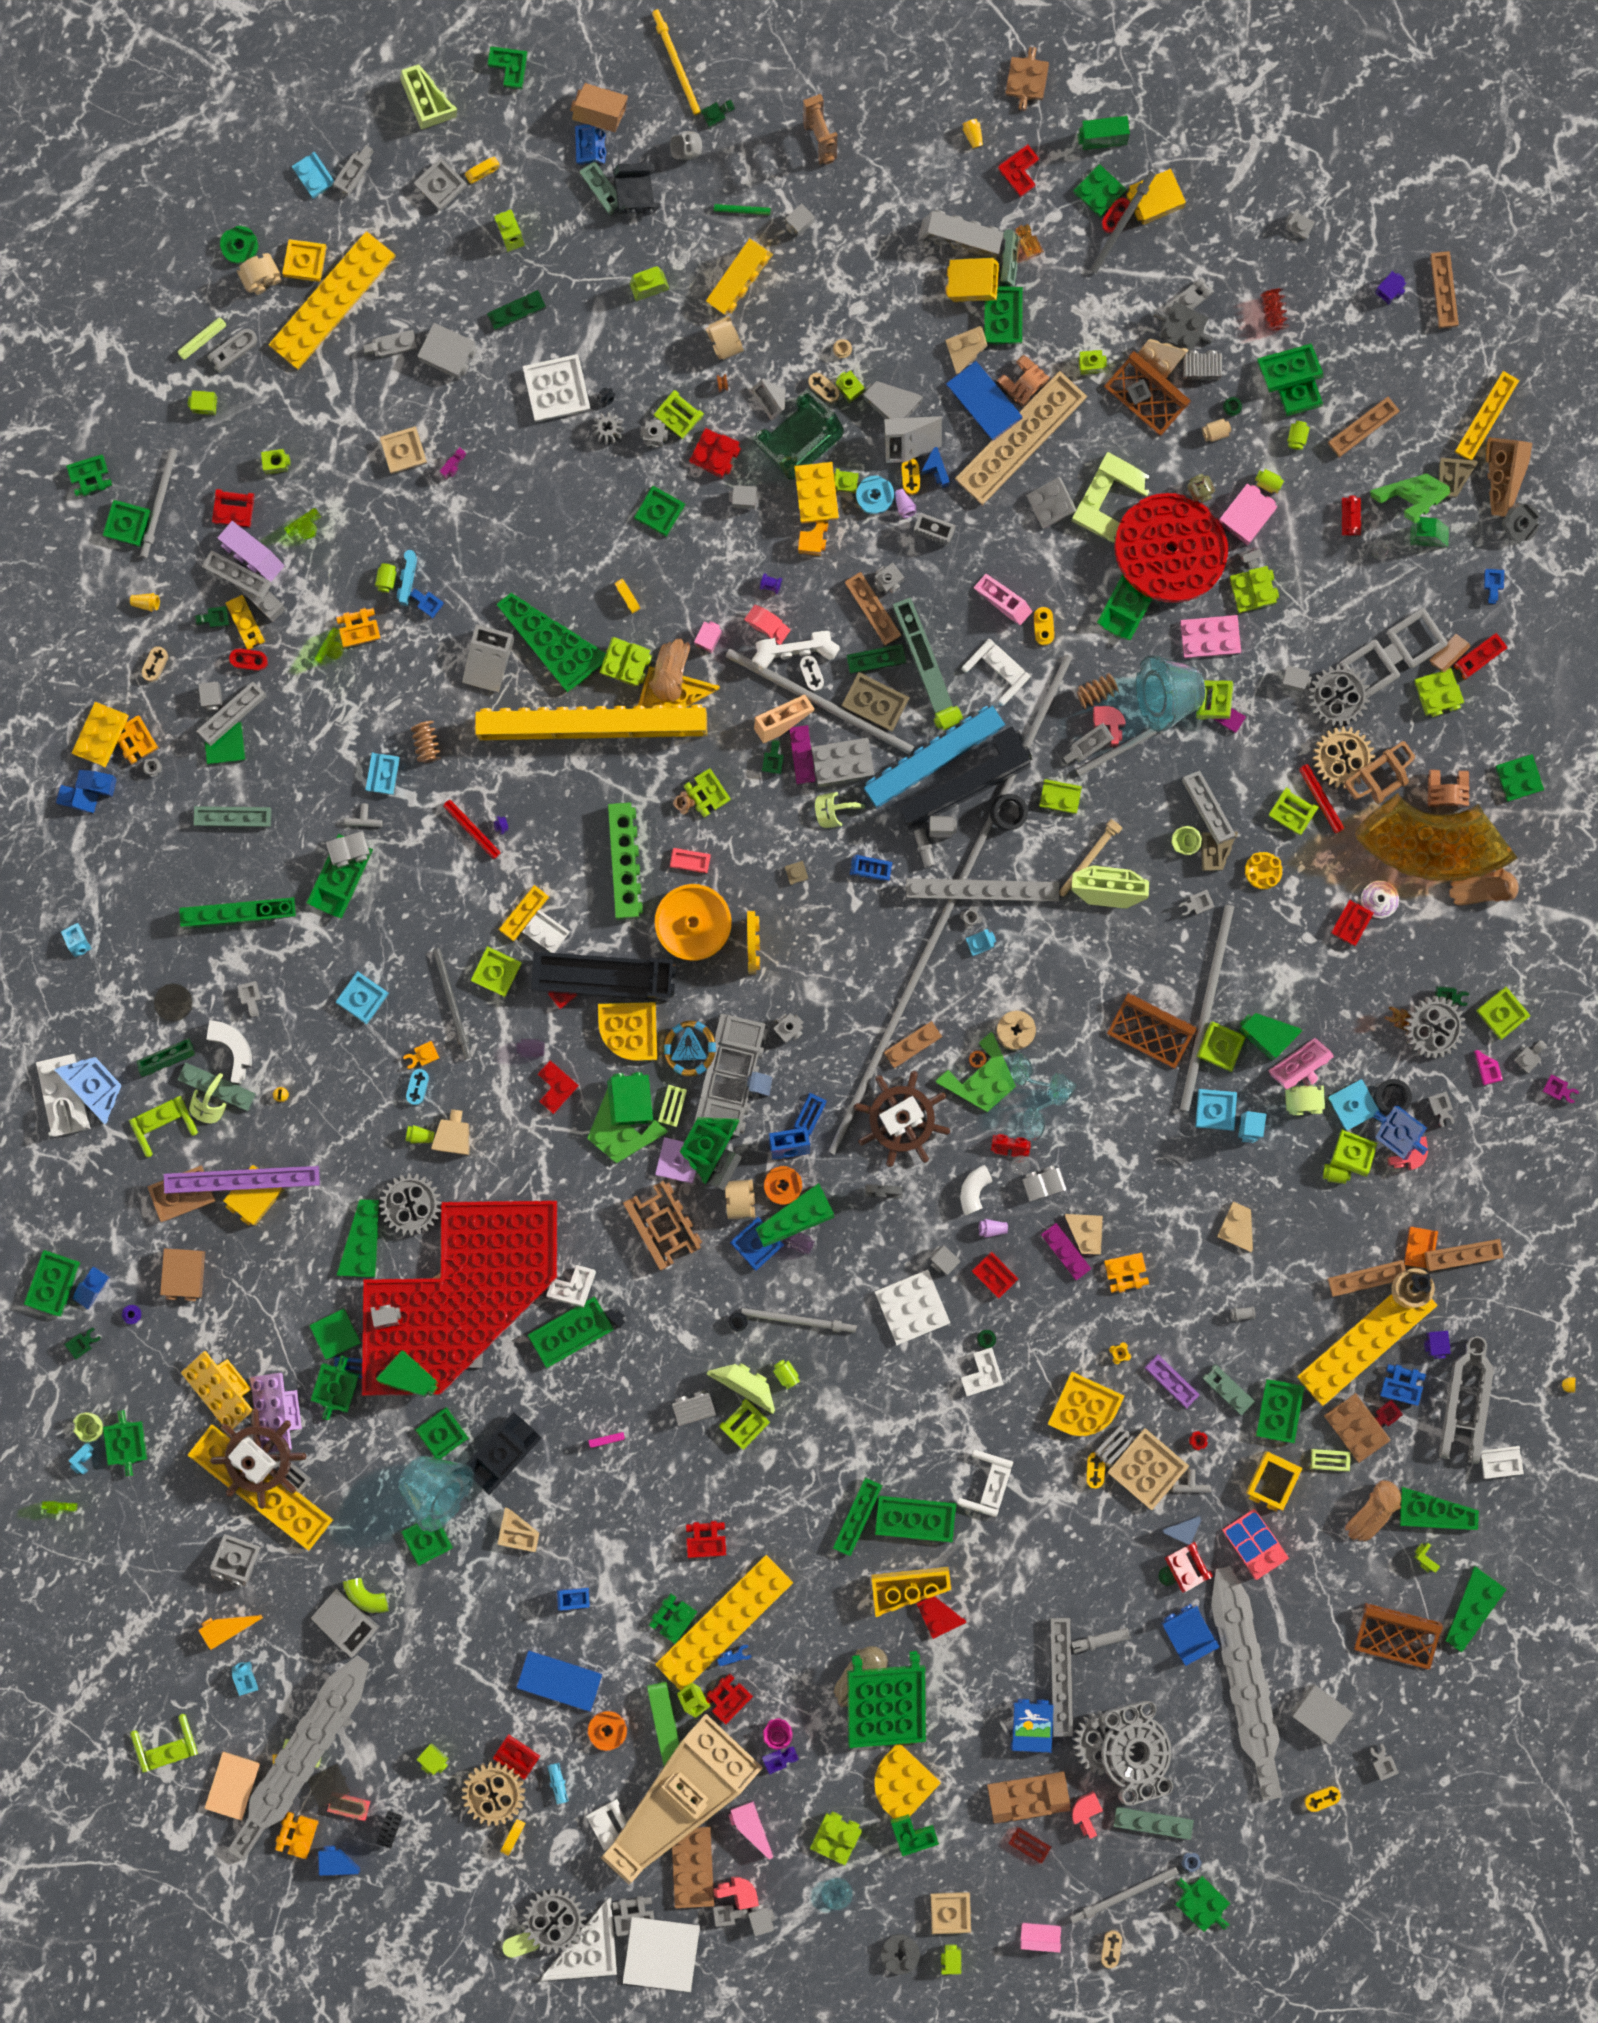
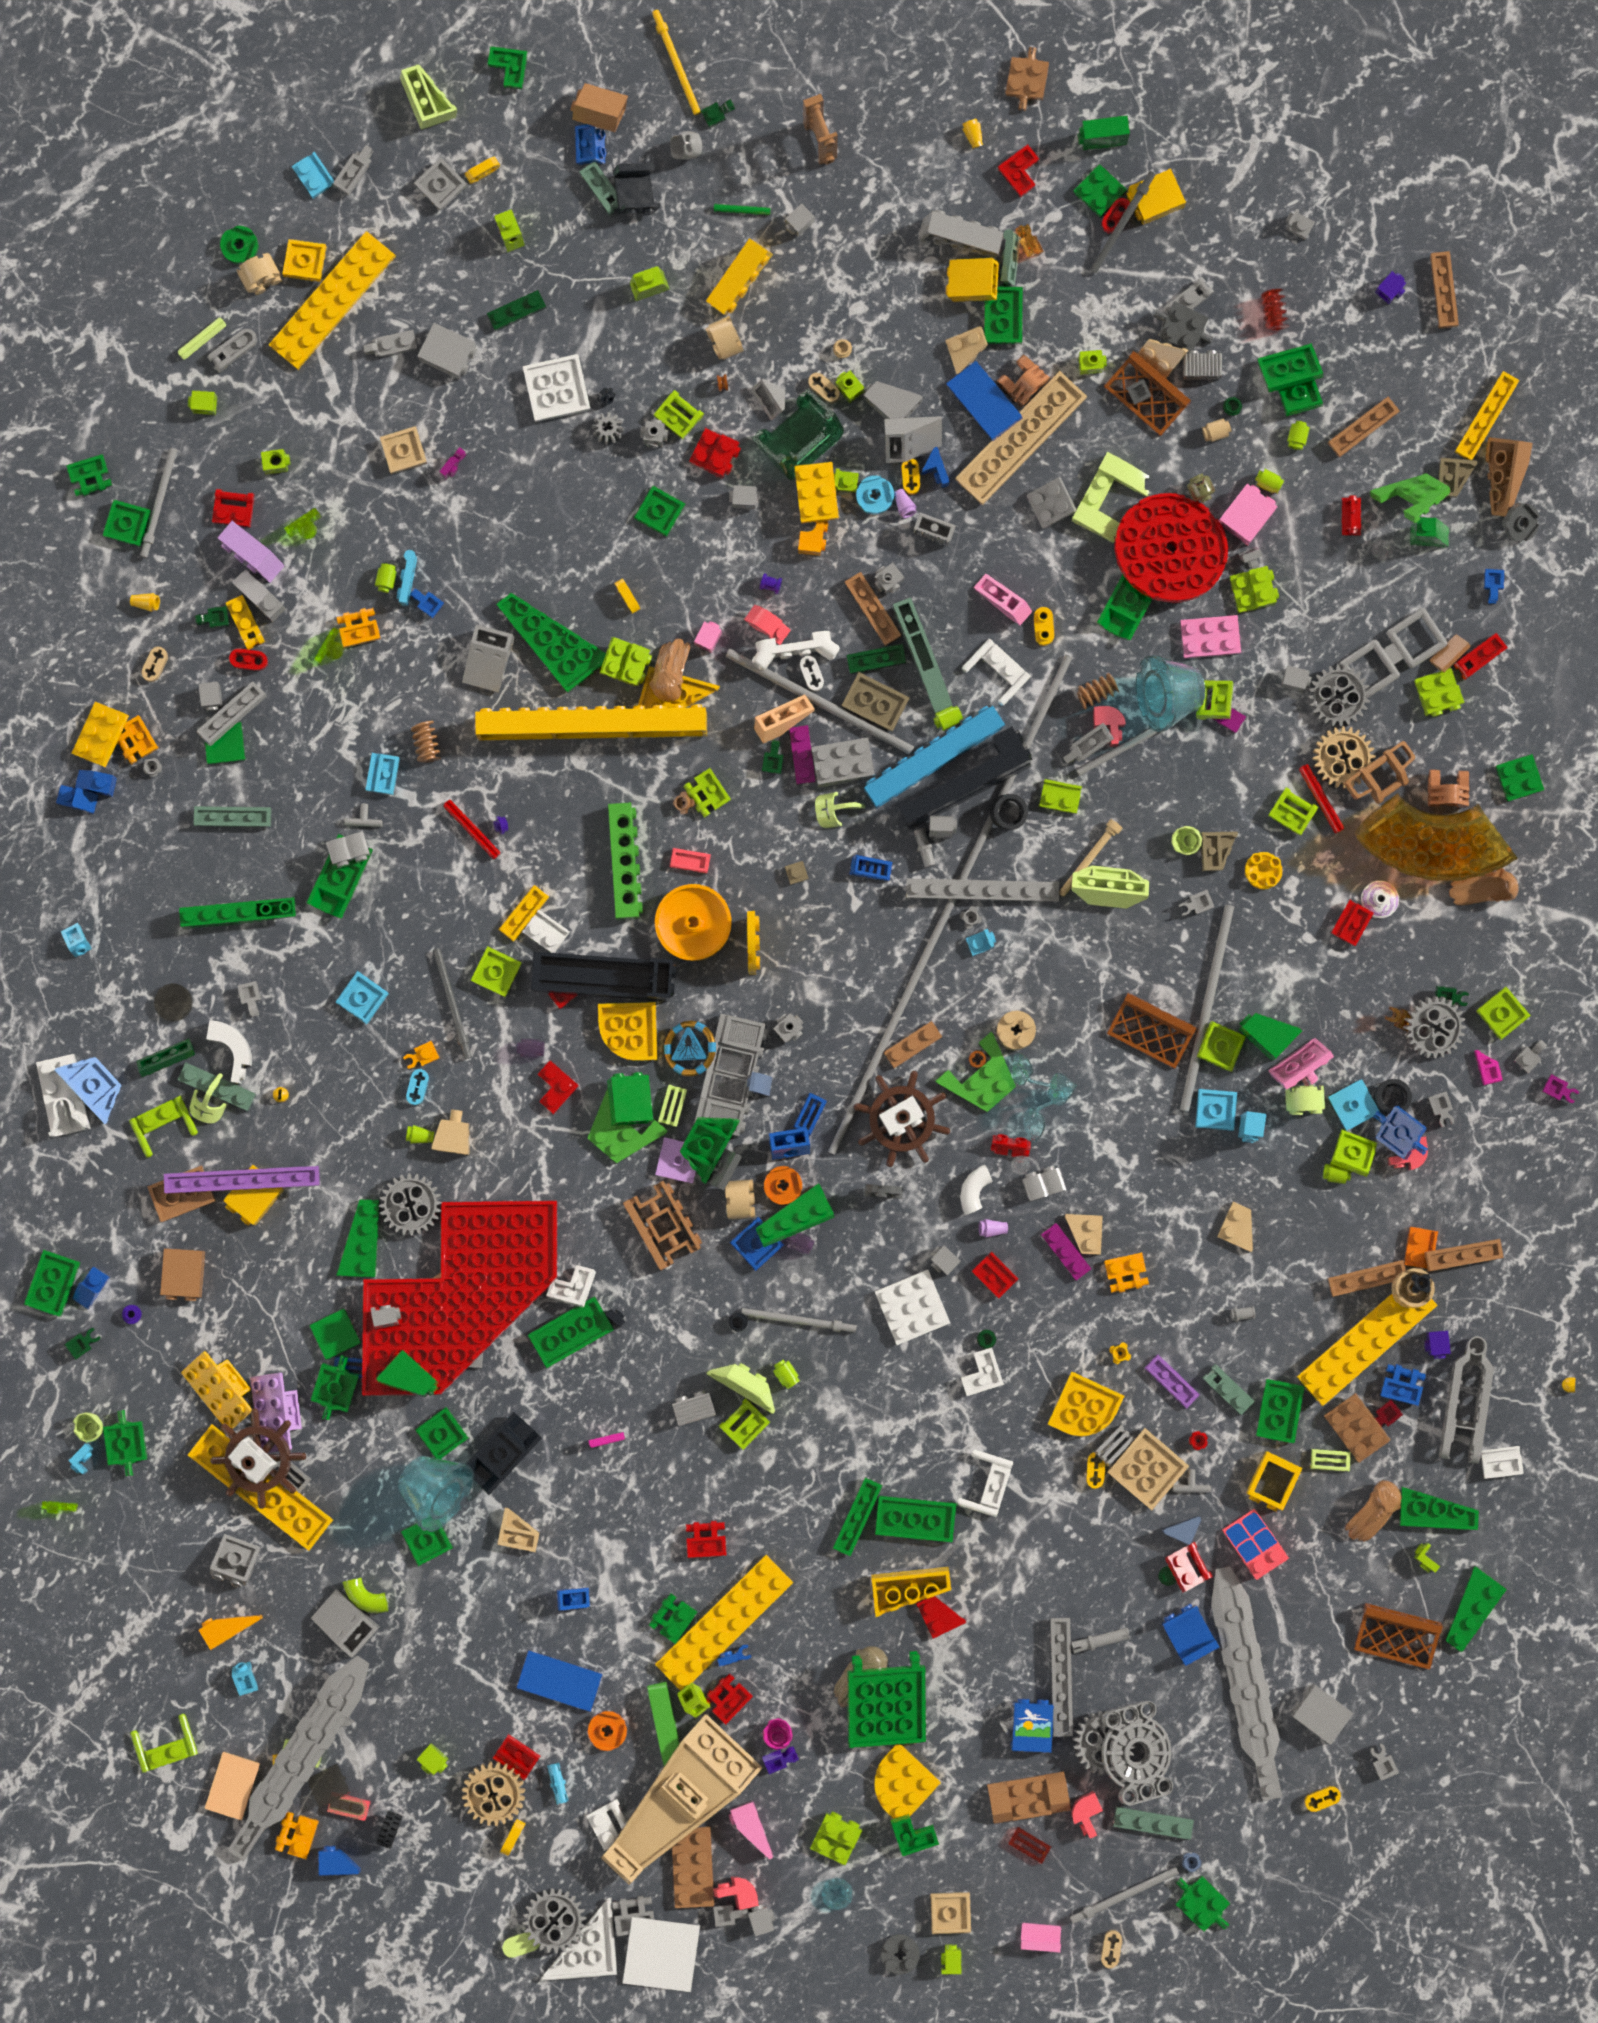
(237, 574): light grey plate -> none
(1208, 807): light grey plate -> none

